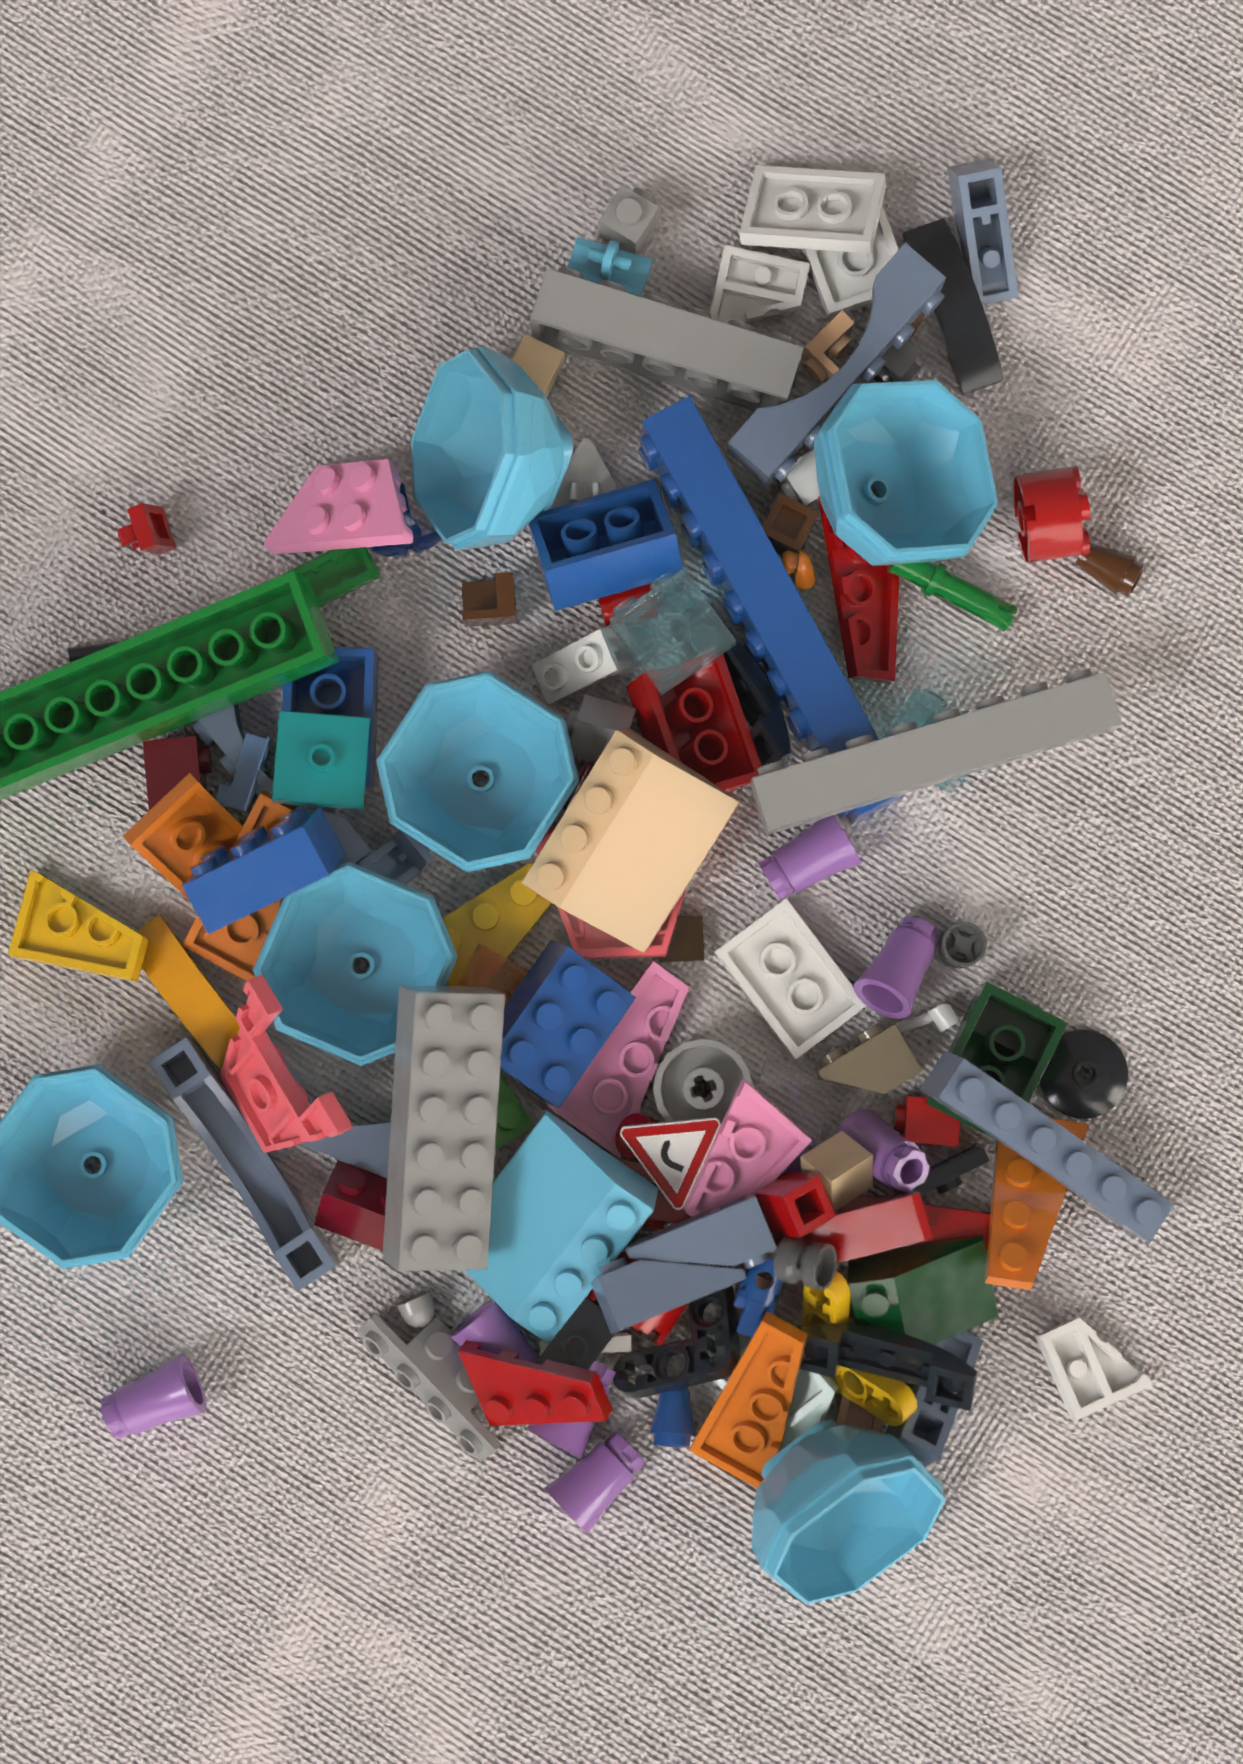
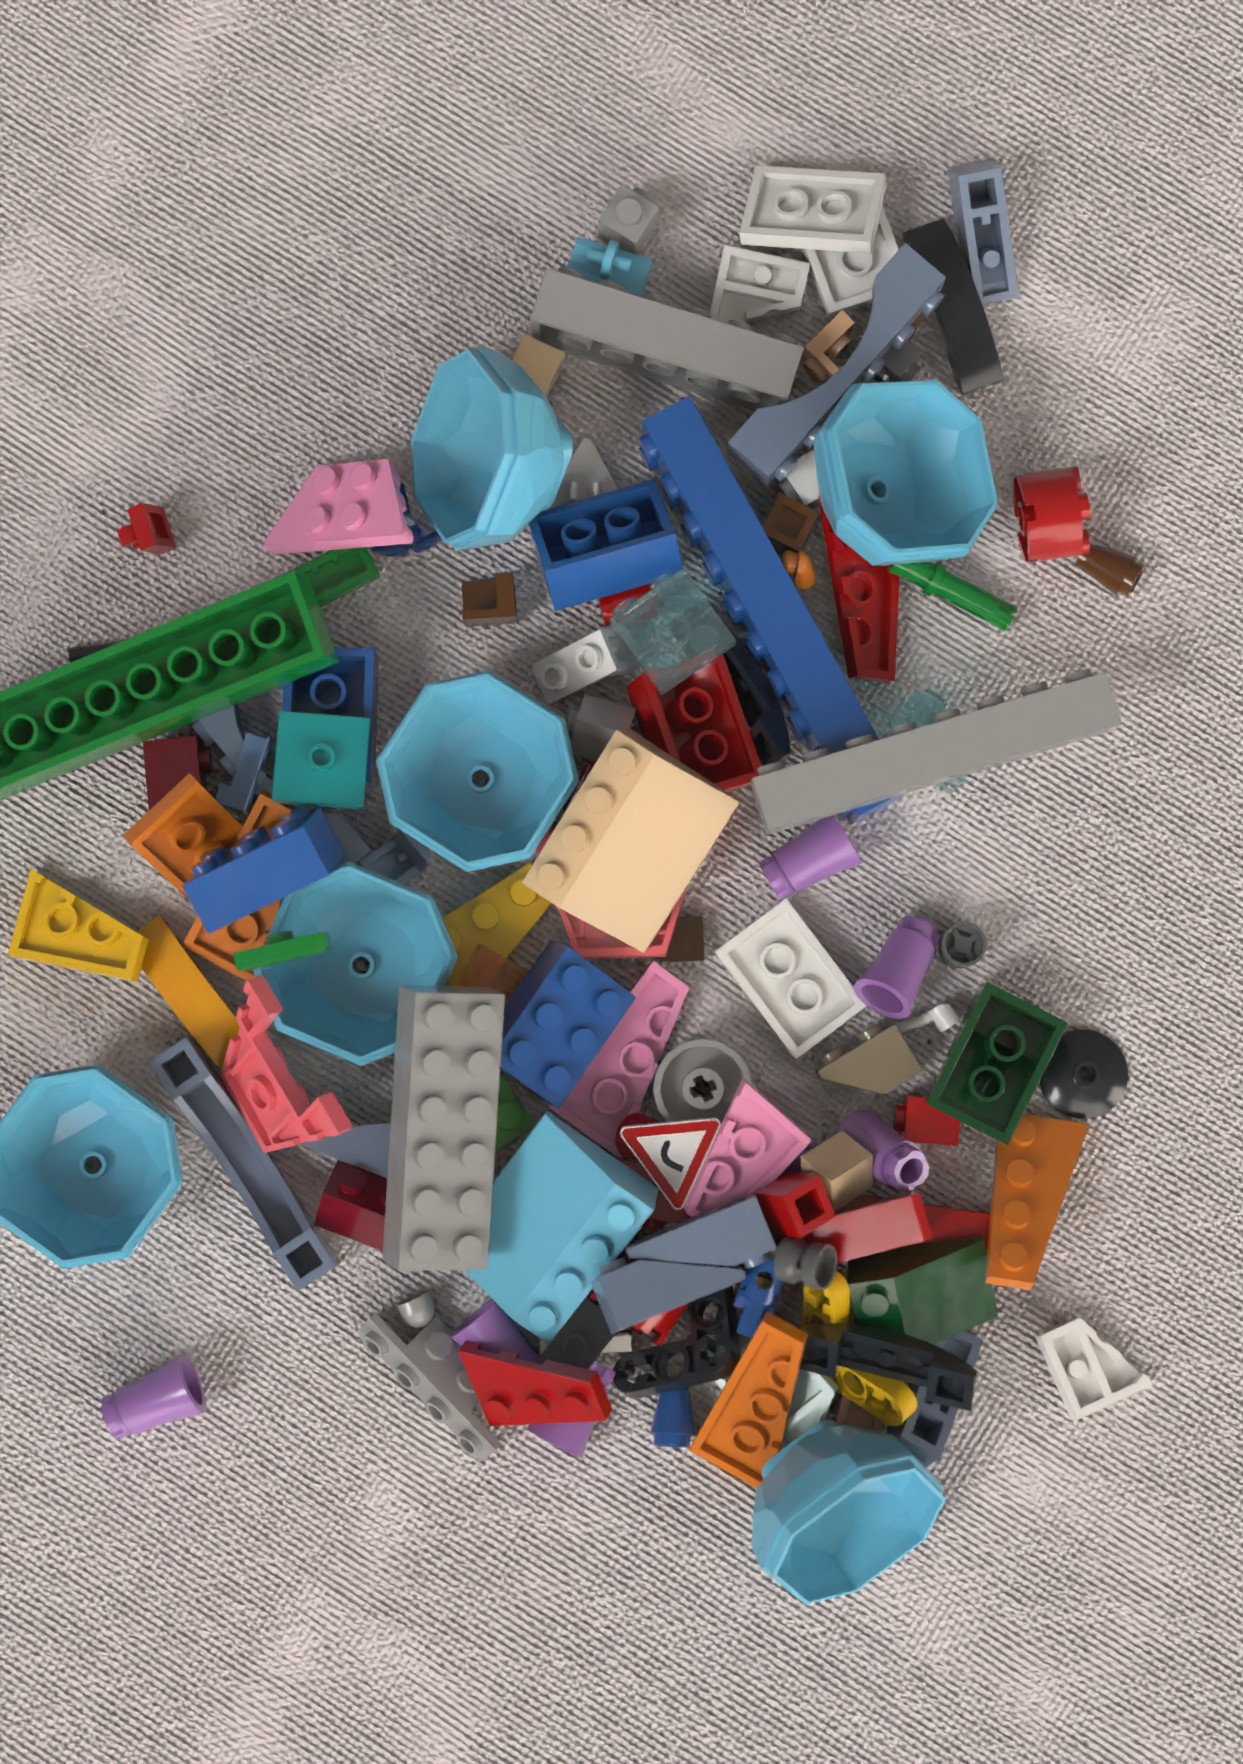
(282, 948): none -> green plate
(596, 1480): medium lavender plant -> none
(947, 1173): black plate -> none
(1047, 1145): sand blue arch -> none

